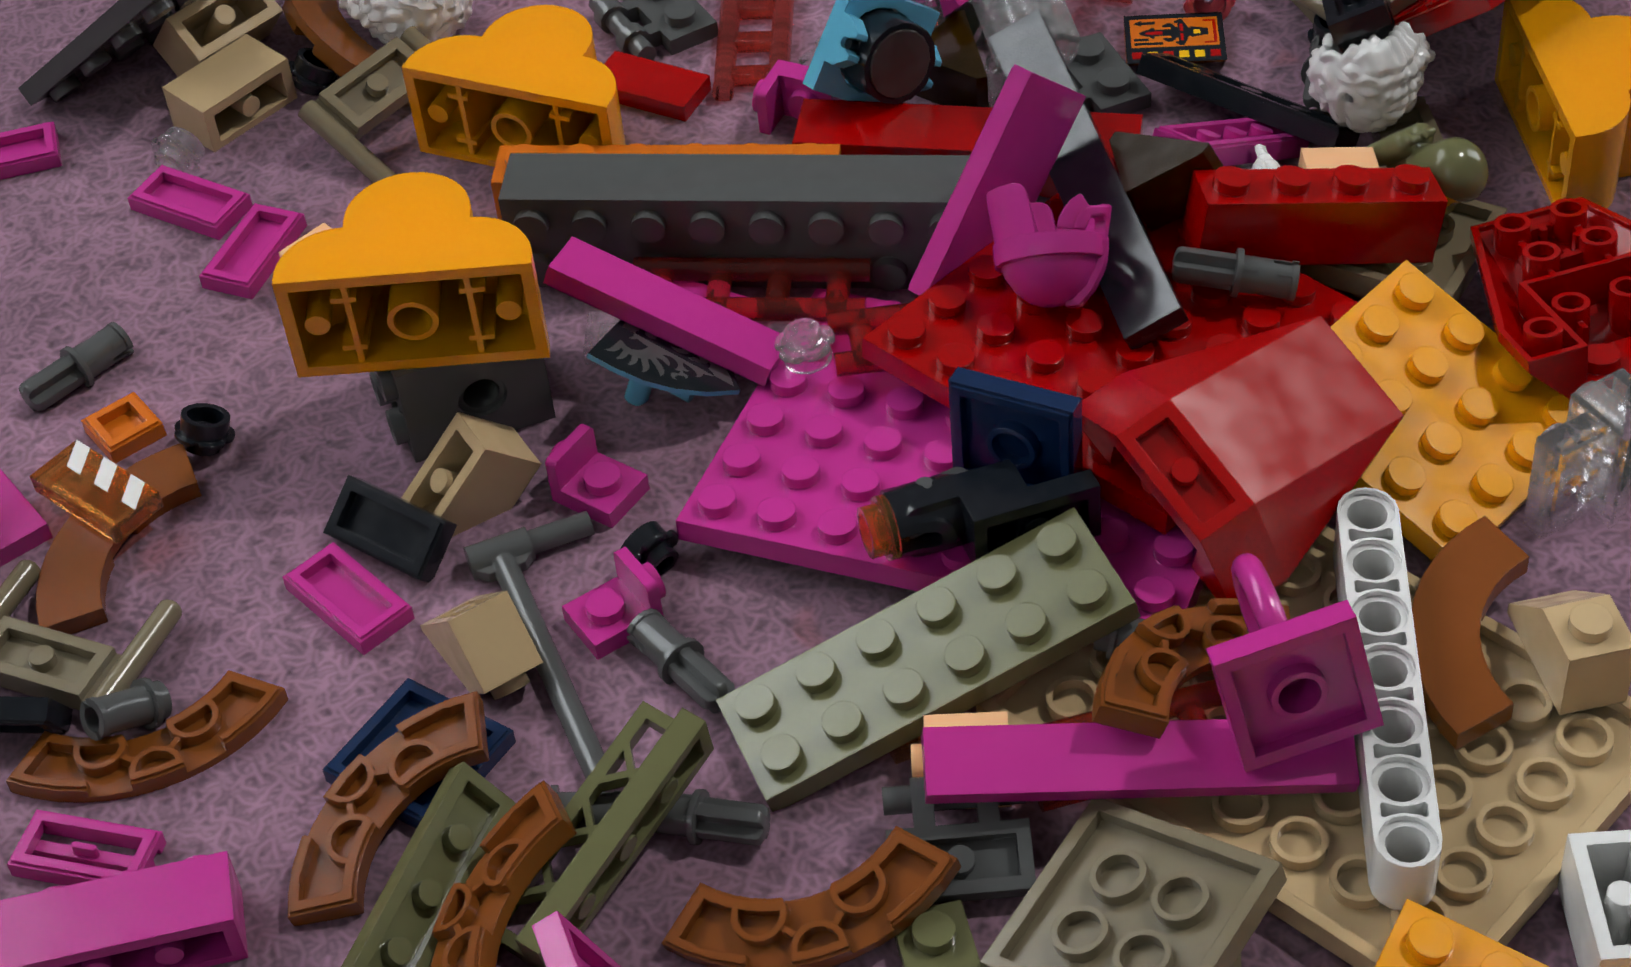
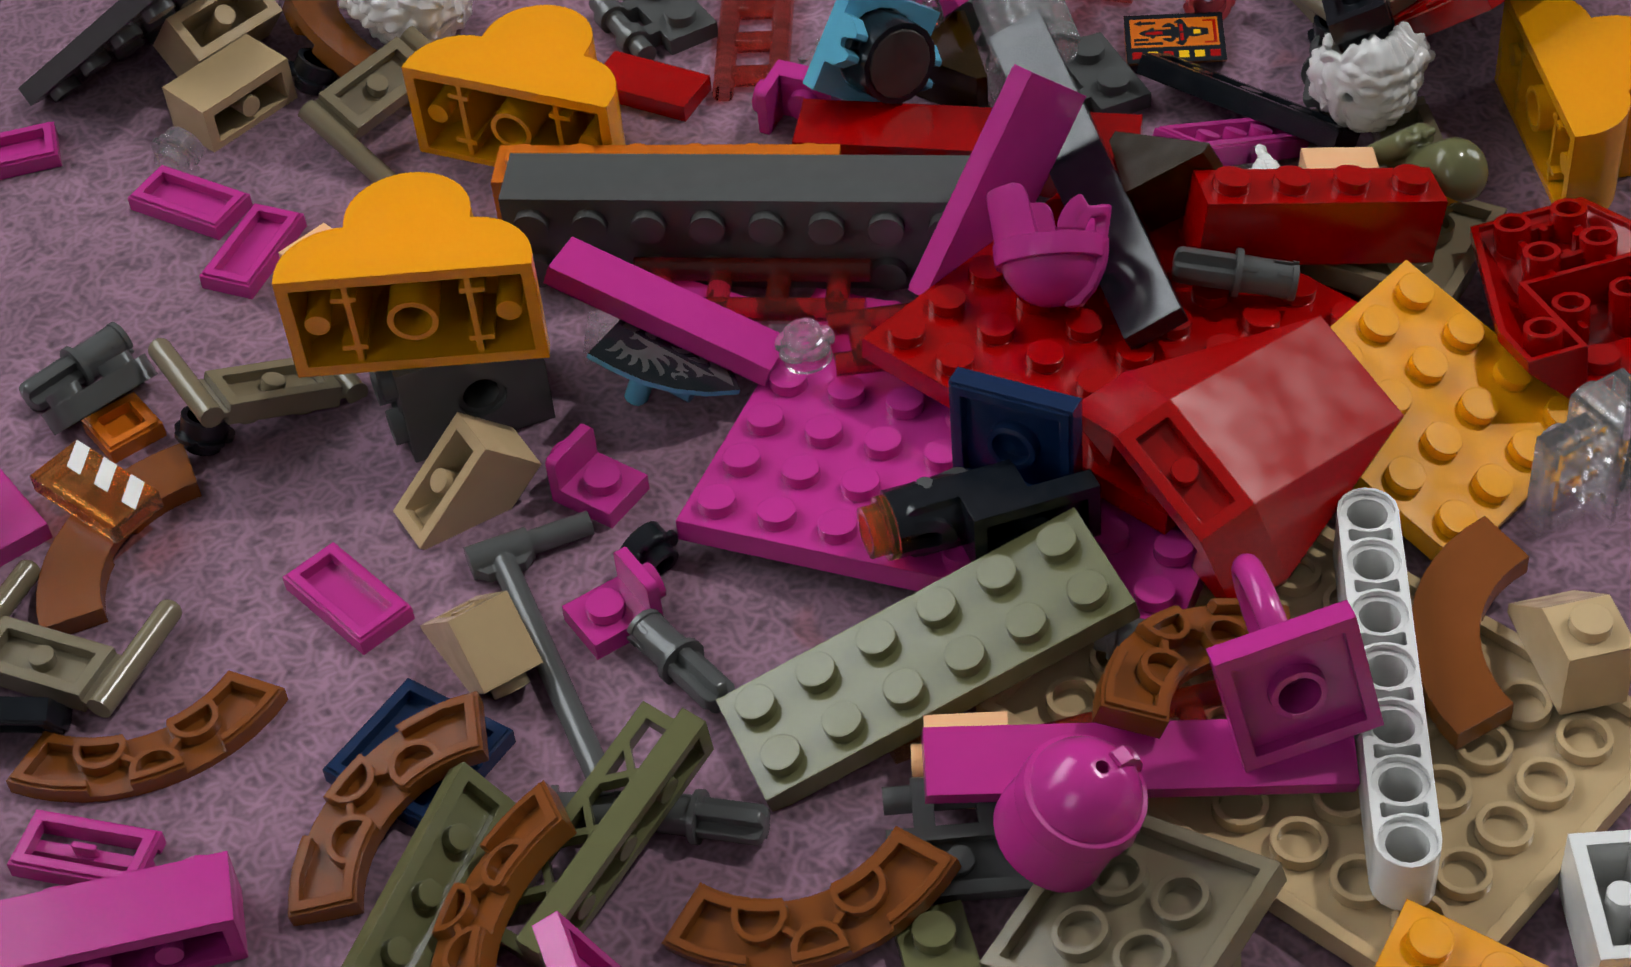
(74, 403): none -> dark grey plate
(140, 705): dark grey pin -> none
(252, 390): none -> dark tan plate
(390, 529): black tile -> none
(1071, 811): none -> dark pink helmet

